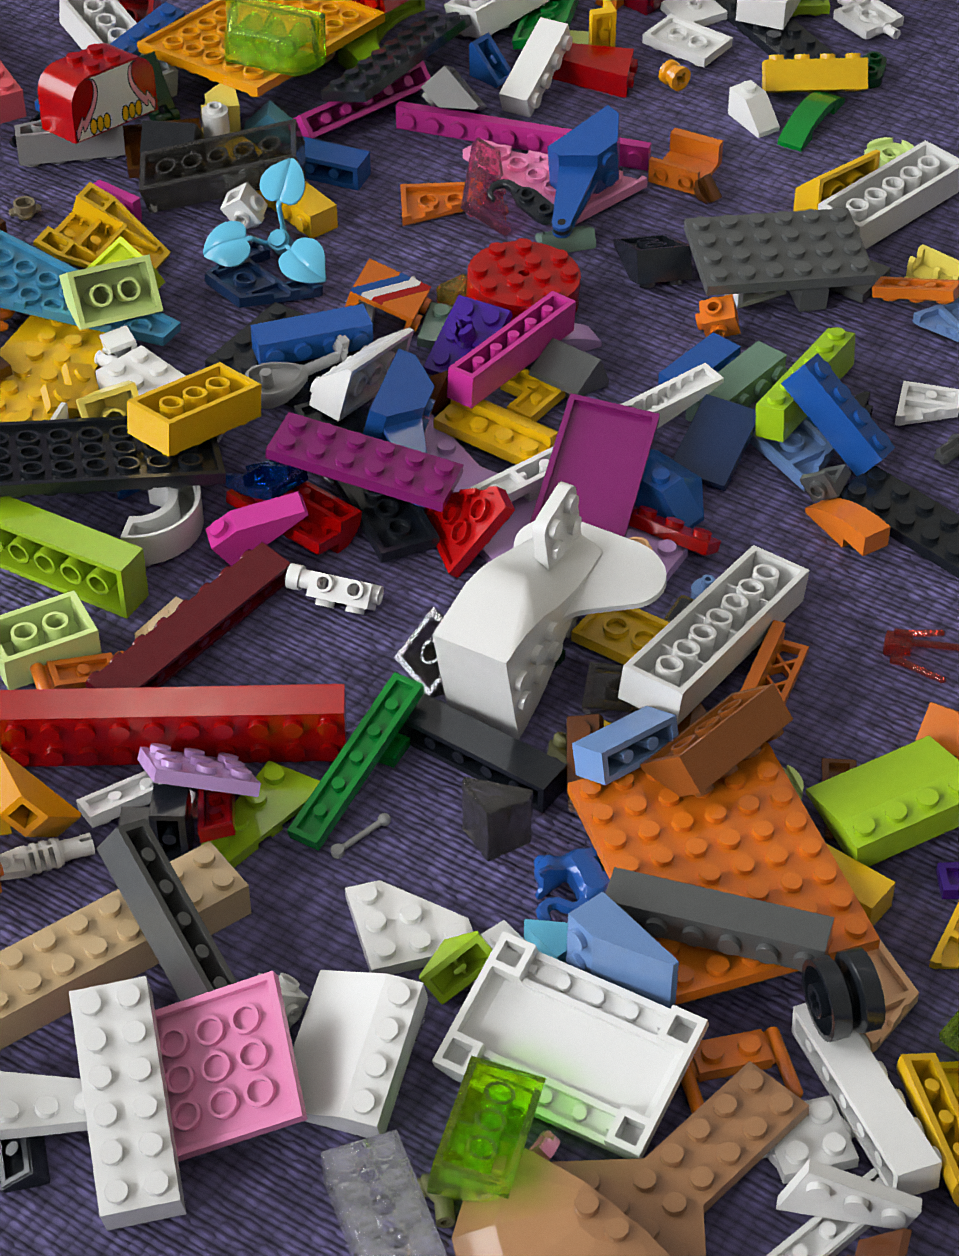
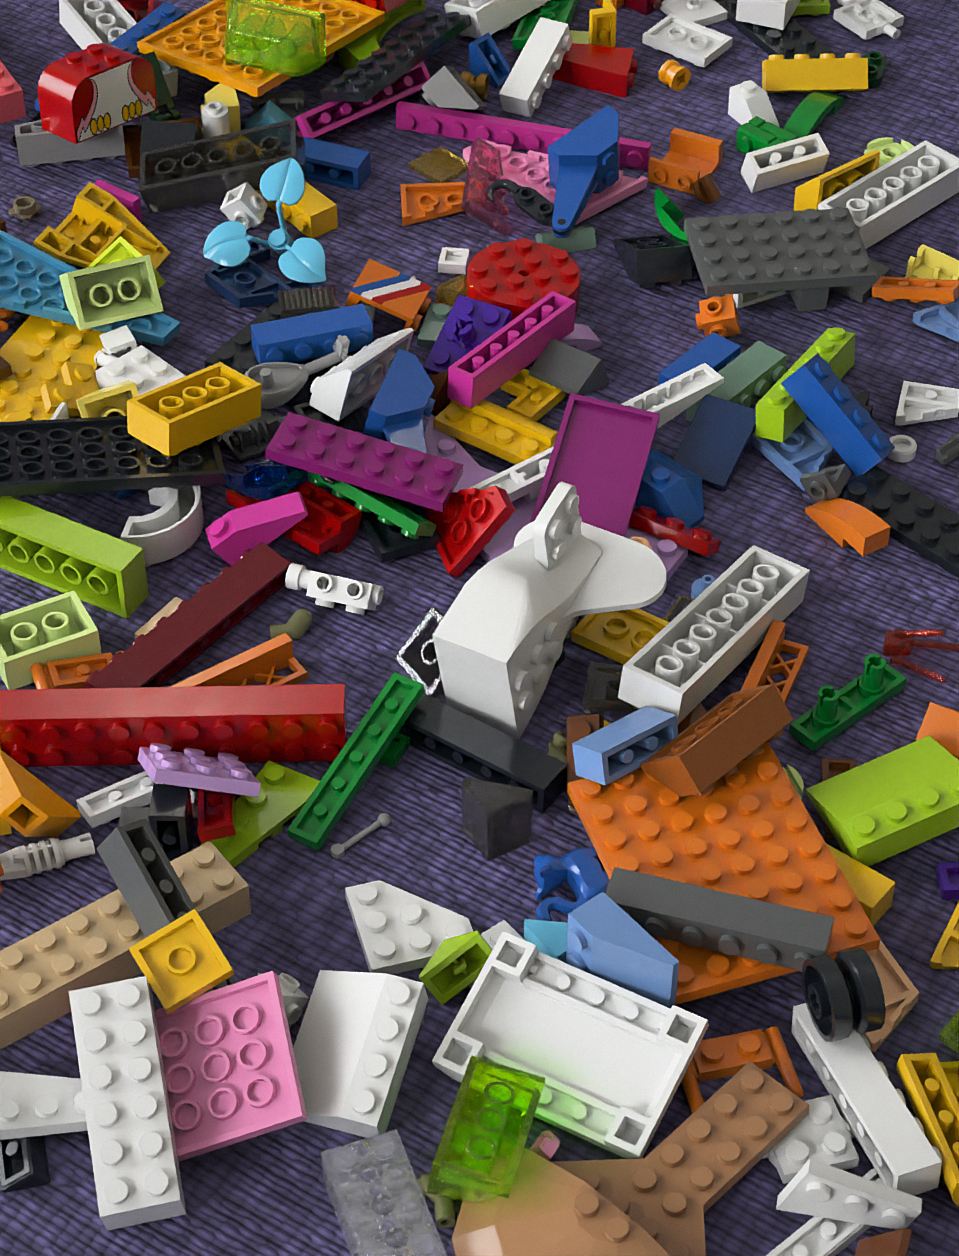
(181, 961): none -> yellow plate
(252, 666): none -> orange fence
(254, 436): none -> dark grey hinge
(290, 102): none -> dark grey hinge
(295, 626): none -> olive arm
(306, 301): none -> clear smoke brick
(387, 509): none -> green plate
(439, 165): none -> clear yellow piece
(454, 260): none -> white plate
(478, 83): none -> pearl gold wheel
(669, 215): none -> green slope
(760, 134): none -> green brick
(784, 162): none -> white brick
(844, 707): none -> green plate
(904, 448): none -> white tile

